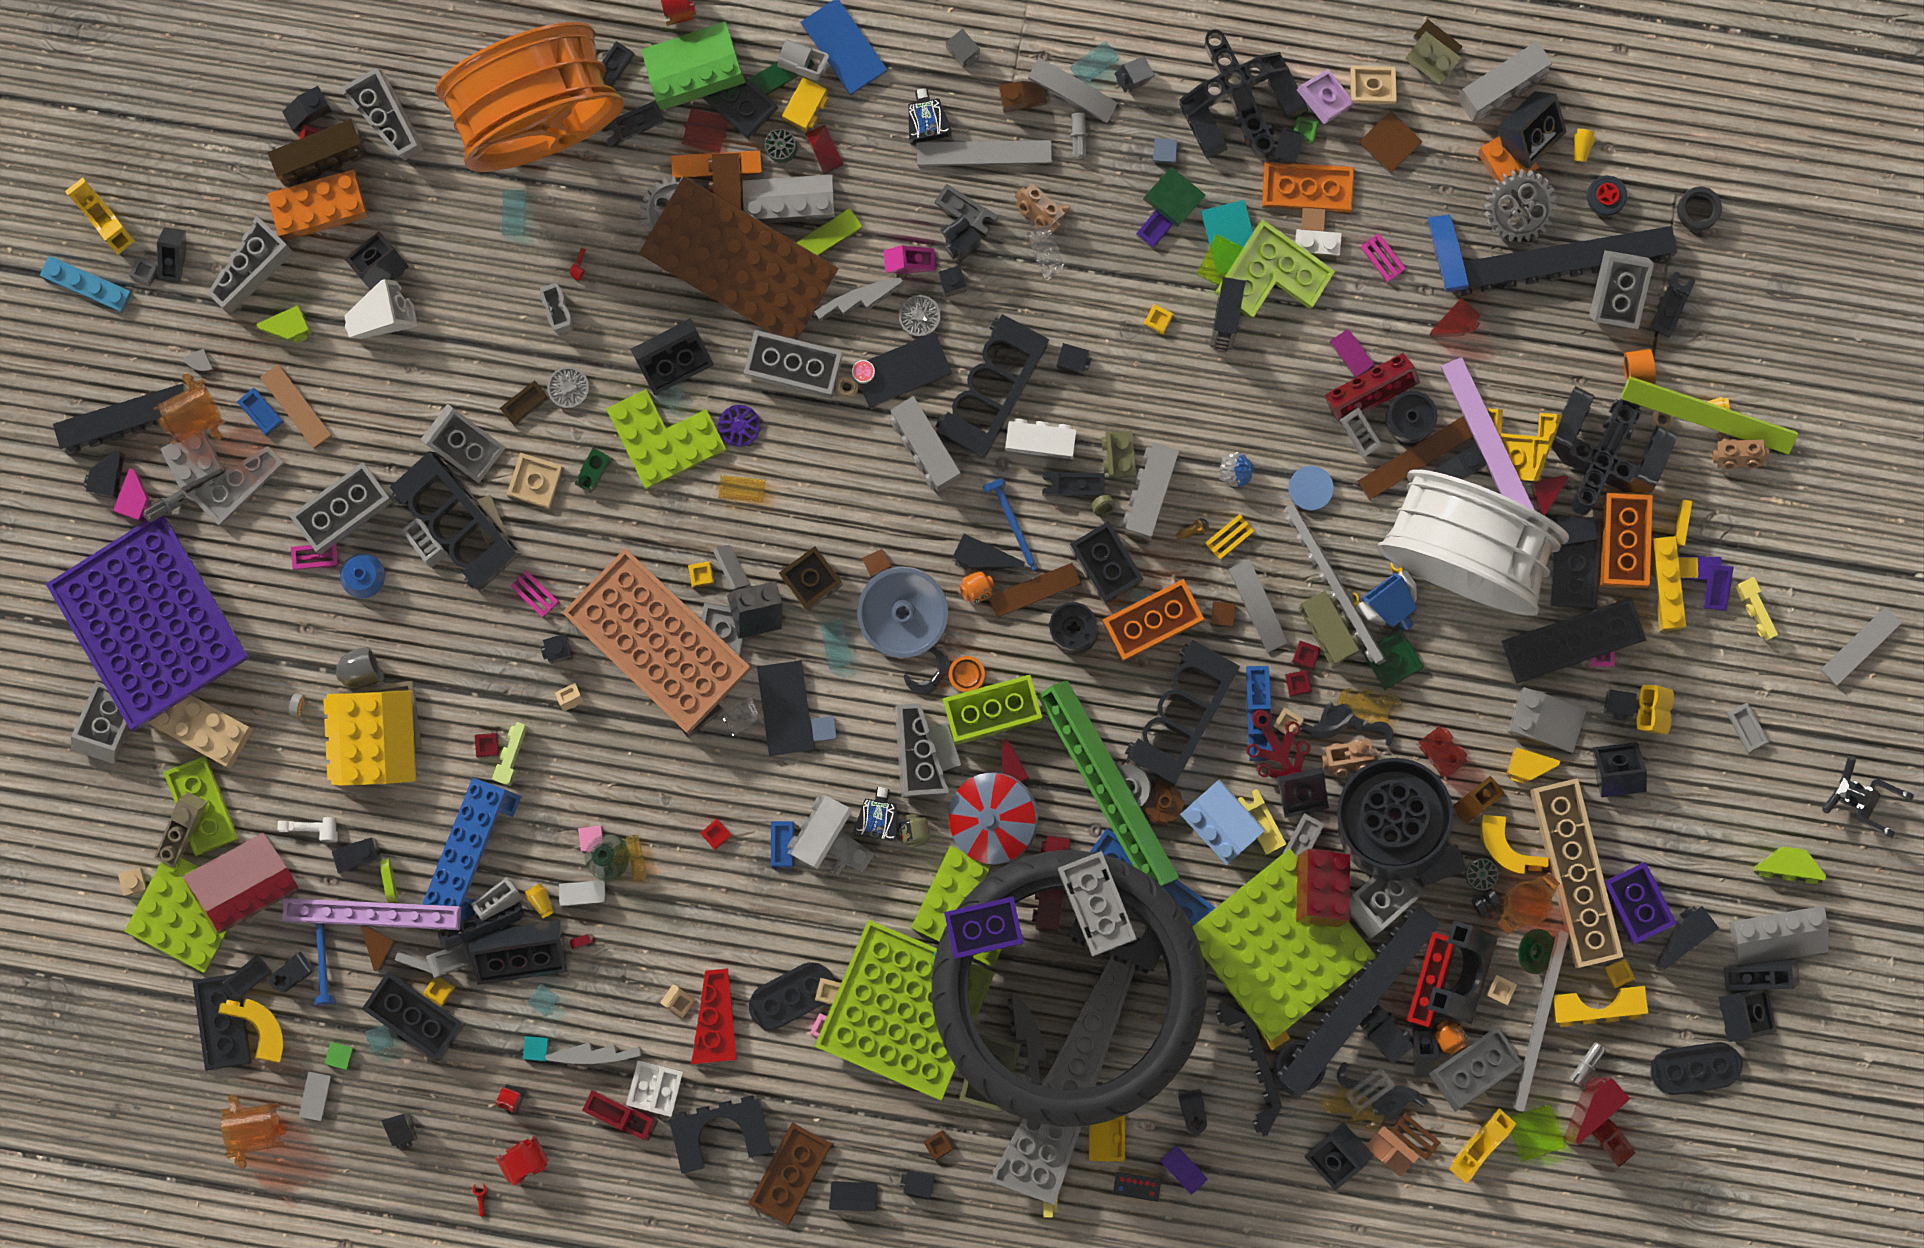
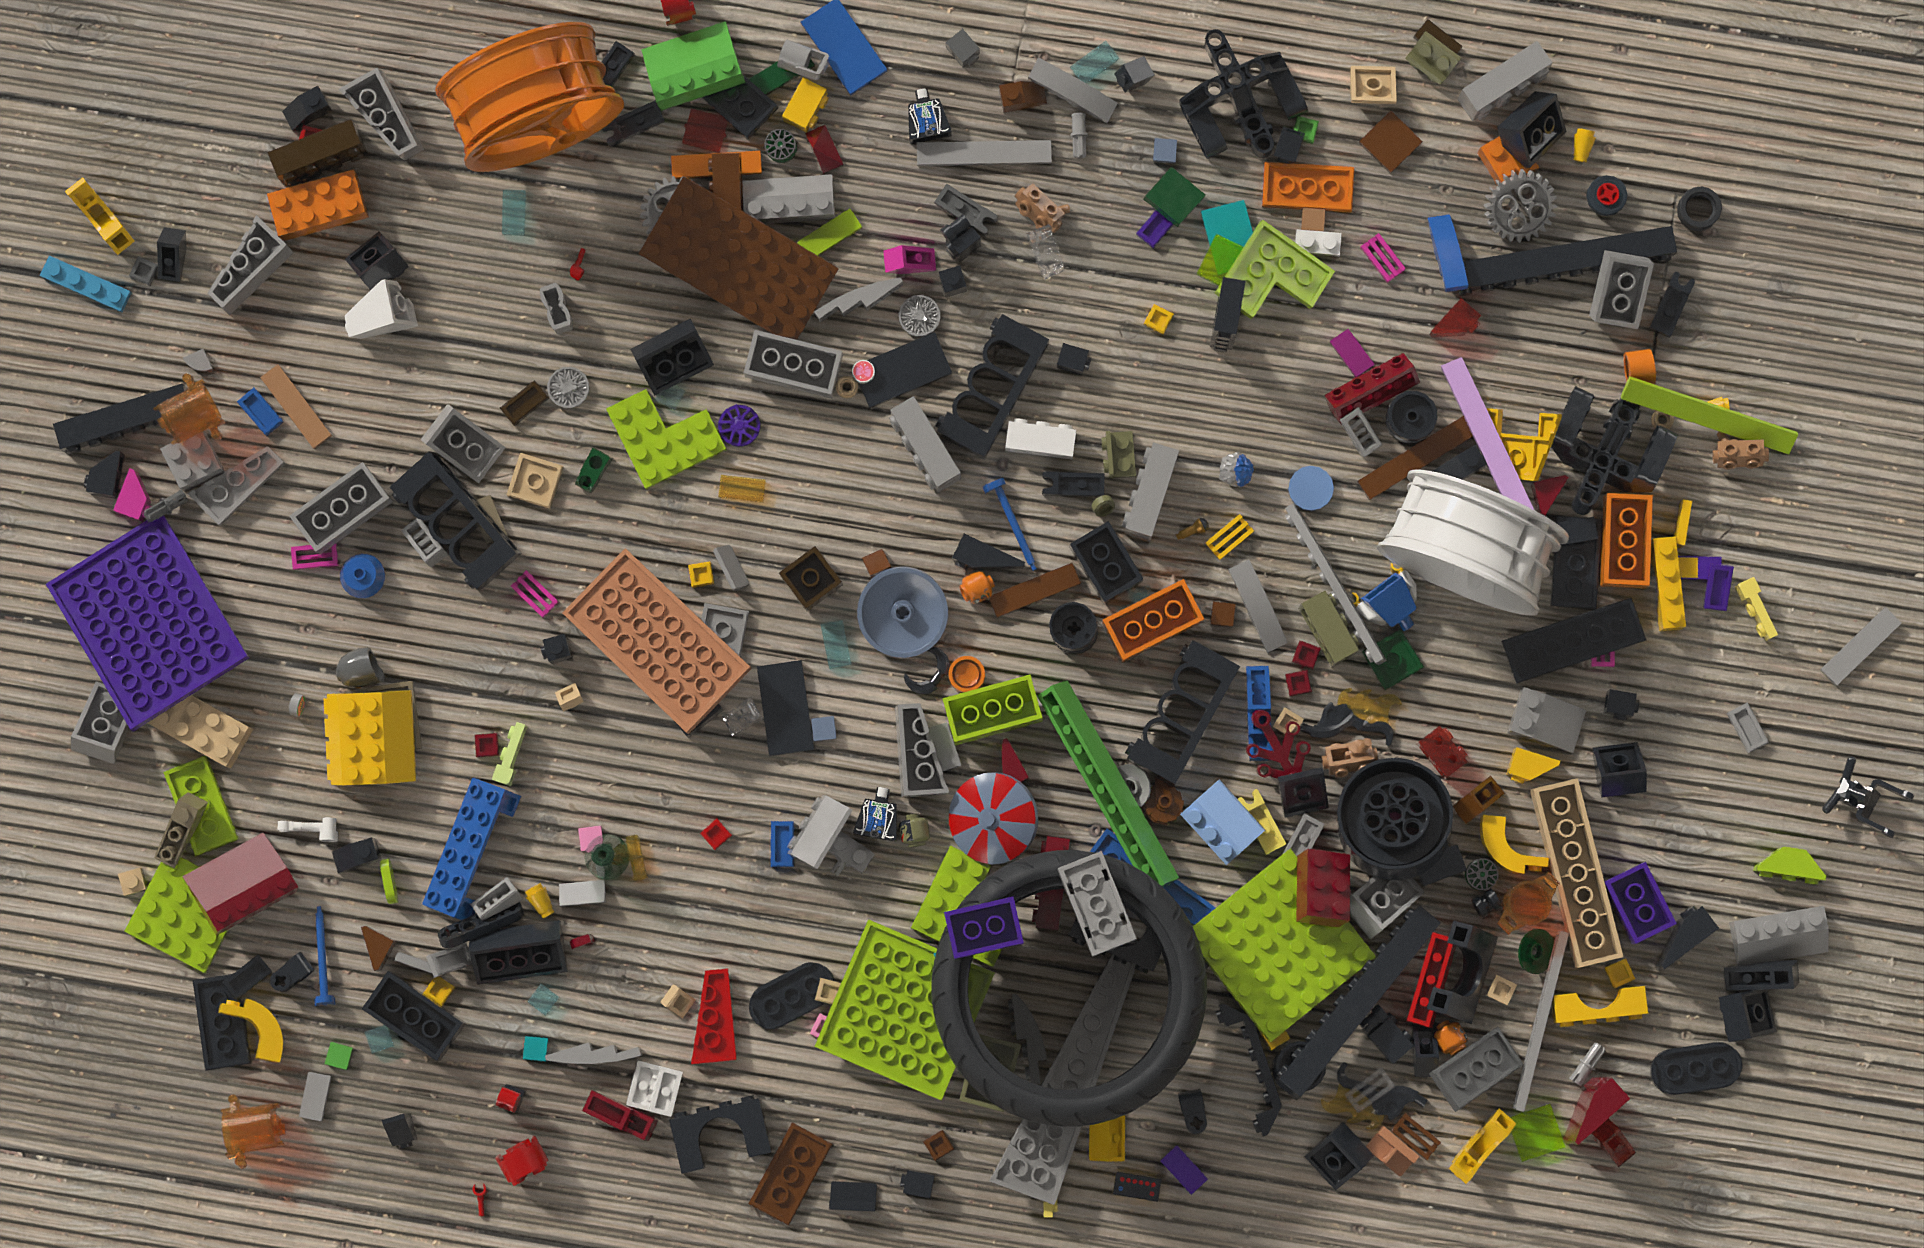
(287, 325): lime slope -> none
(371, 914): lavender tile -> none
(756, 609): black slope -> none
(1325, 96): lavender tile -> none
(1655, 709): yellow brick -> none

